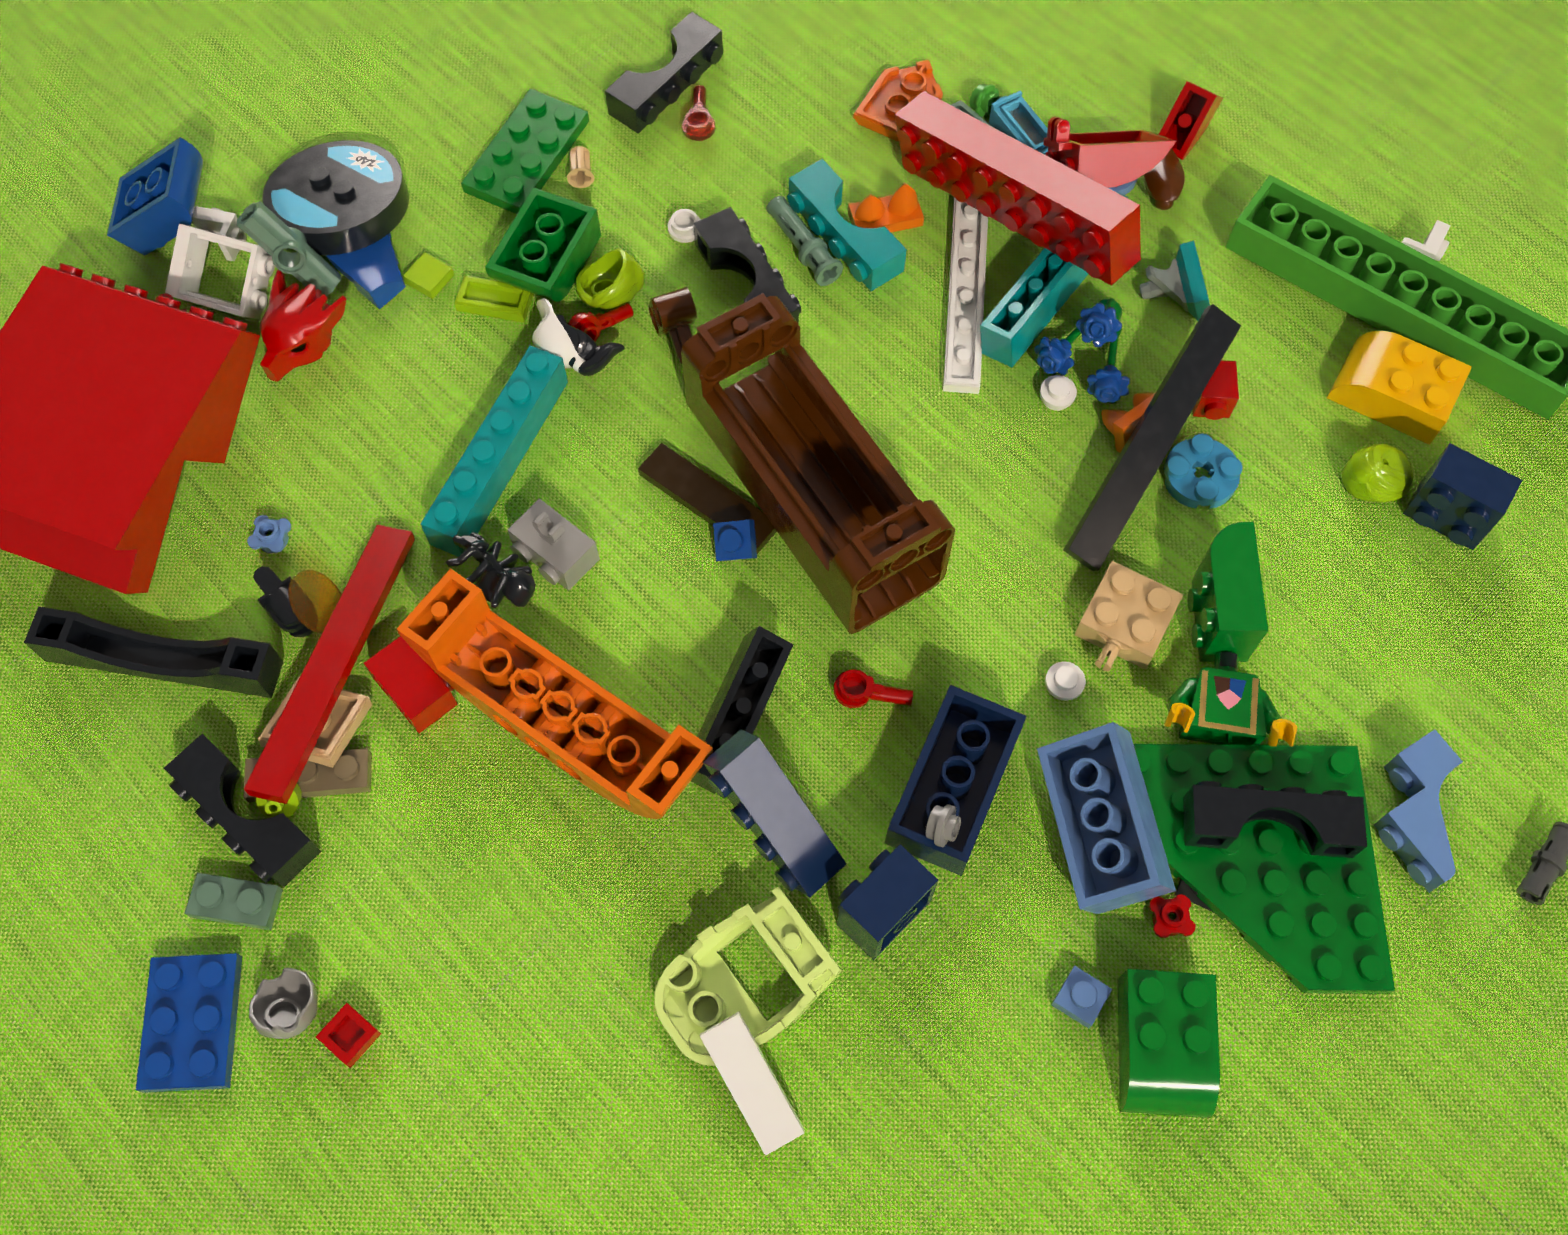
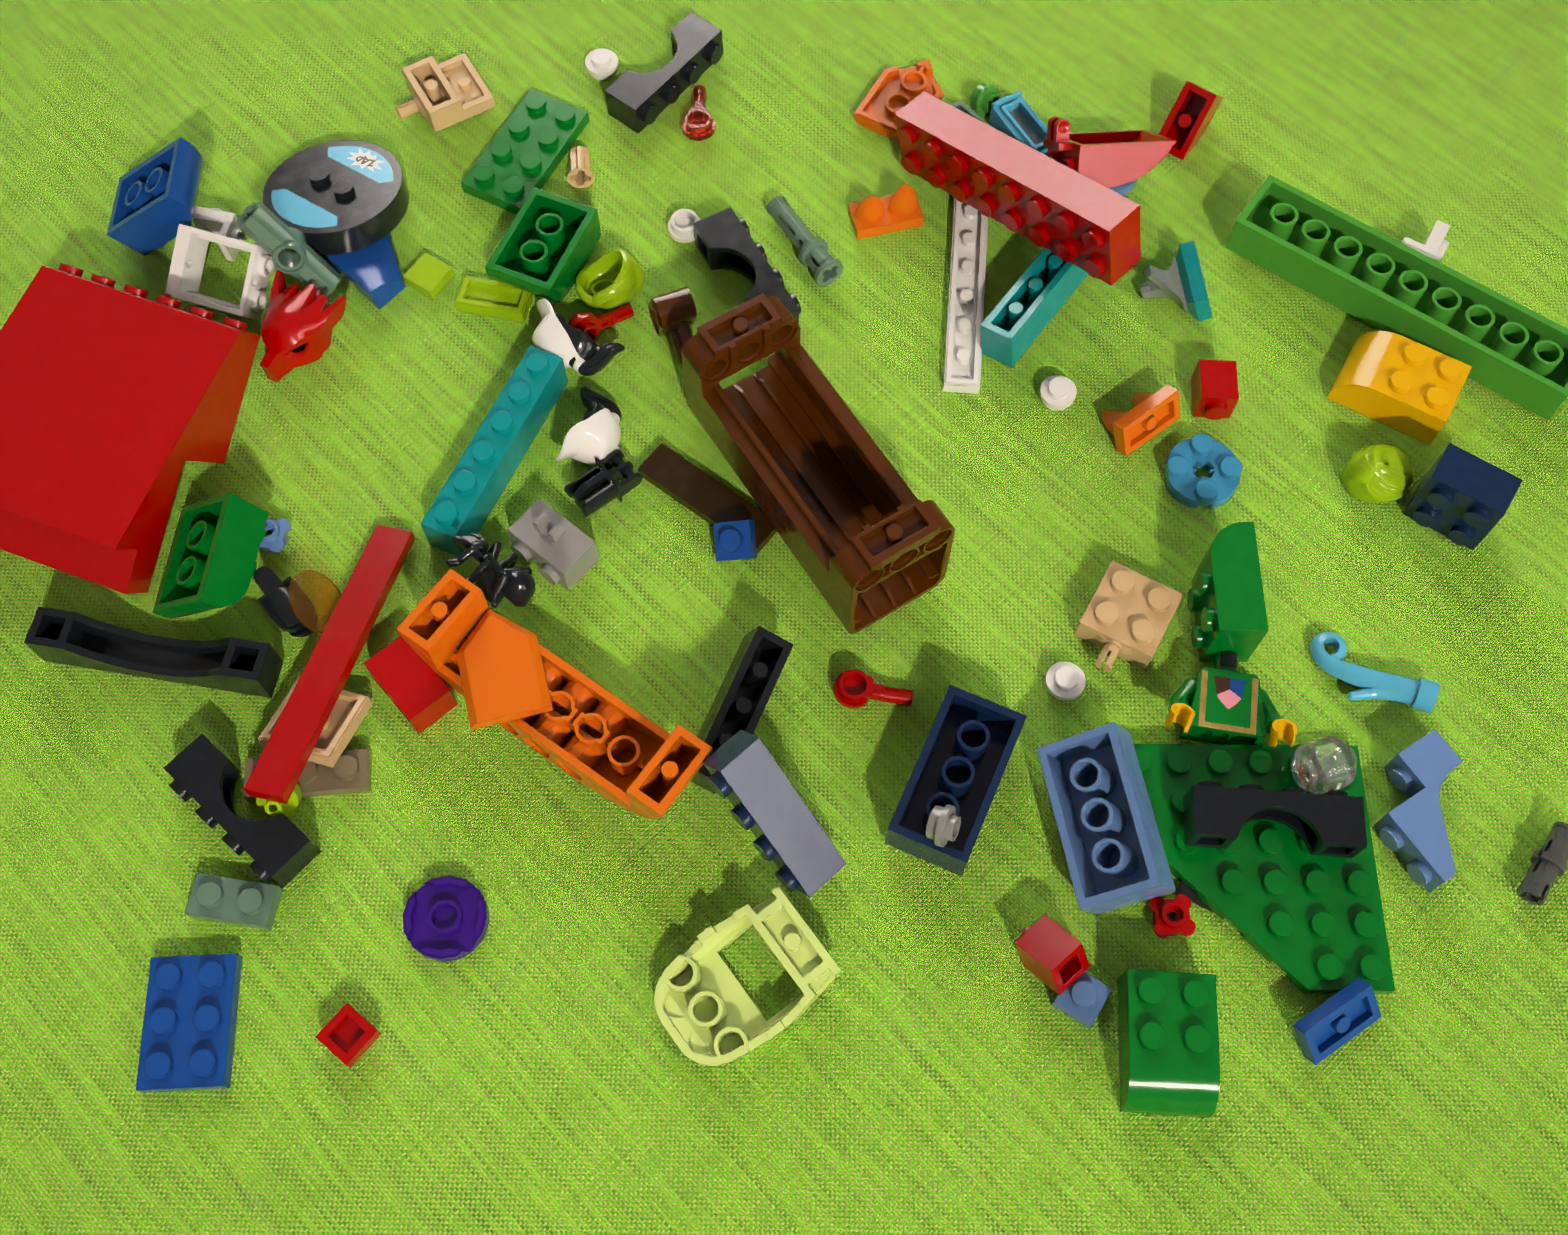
(211, 556): none -> green brick
(284, 1005): light grey hair -> none
(445, 91): none -> tan plate
(446, 918): none -> dark purple tile
(502, 672): none -> orange tile
(597, 432): none -> white hair
(600, 486): none -> black arm
(601, 63): none -> white plate
(752, 1083): white tile -> none
(868, 252): teal arch -> none
(885, 901): dark blue brick -> none
(1052, 954): none -> red brick
(1098, 325): blue plant -> none
(1152, 438): black tile -> none
(1165, 181): reddish brown arm -> none
(1324, 765): none -> clear head
(1337, 1020): none -> blue plate
(1375, 684): none -> medium azure plant

